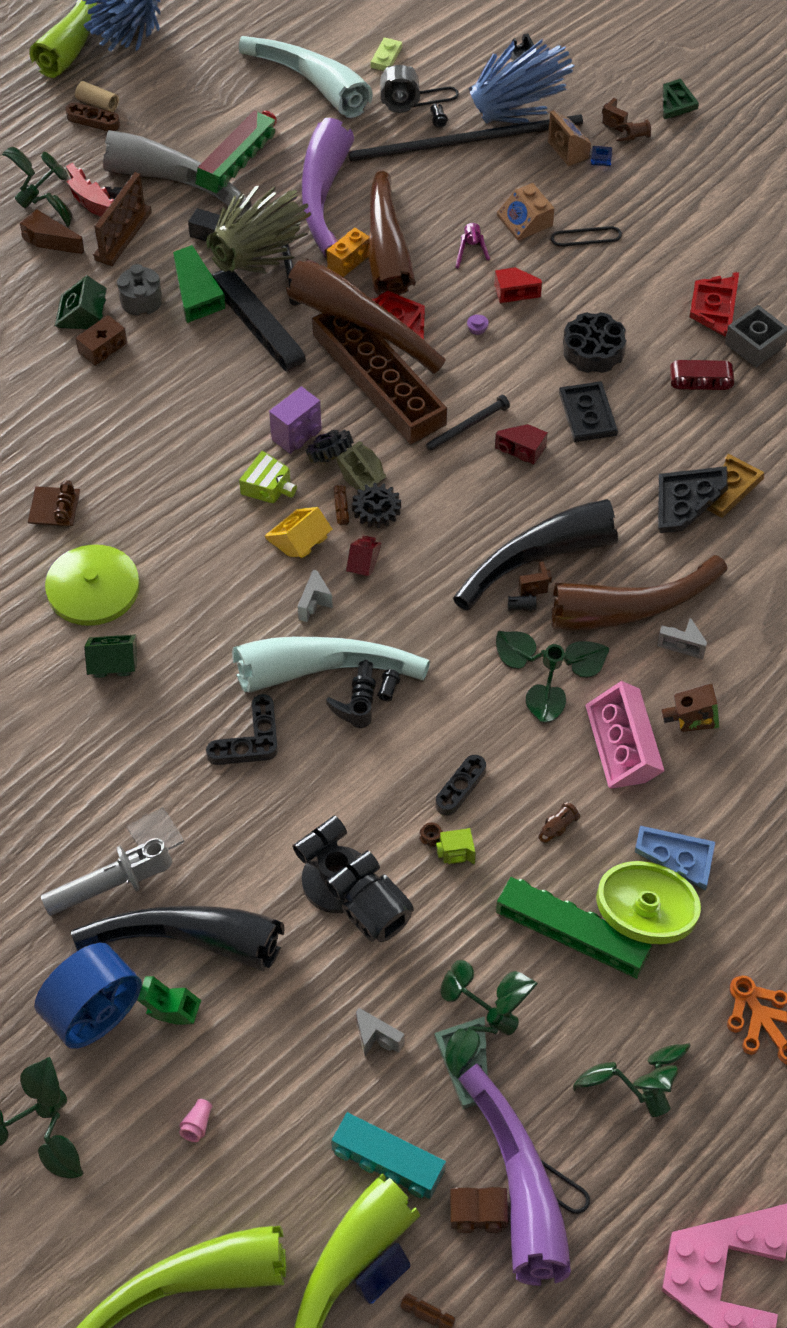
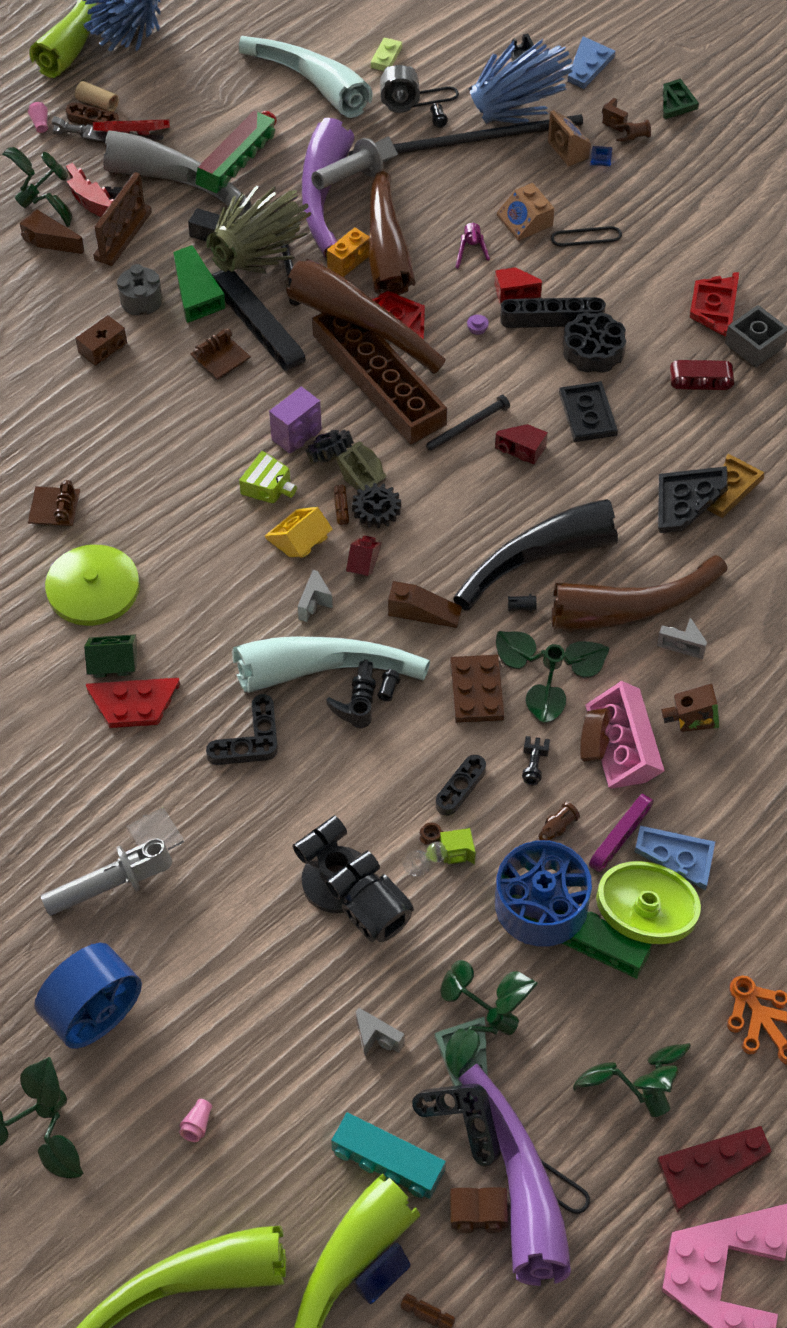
(38, 113): none -> bright pink cone
(81, 305): dark green slope -> none
(87, 132): none -> flat silver sword
(133, 701): none -> red wing
(141, 127): none -> red wing
(168, 1005): green brick -> none
(220, 354): none -> reddish brown hinge
(225, 931): black brick -> none
(366, 158): none -> light grey piece
(421, 605): none -> reddish brown slope
(435, 852): none -> clear plate
(464, 1105): none -> black beam
(477, 688): none -> reddish brown plate
(532, 774): none -> black hinge
(535, 583): reddish brown bracket -> none
(542, 893): none -> blue wheel
(547, 311): none -> black beam
(589, 62): none -> medium blue wing
(593, 737): none -> reddish brown slope
(621, 833): none -> magenta beam
(711, 1164): none -> dark red wing

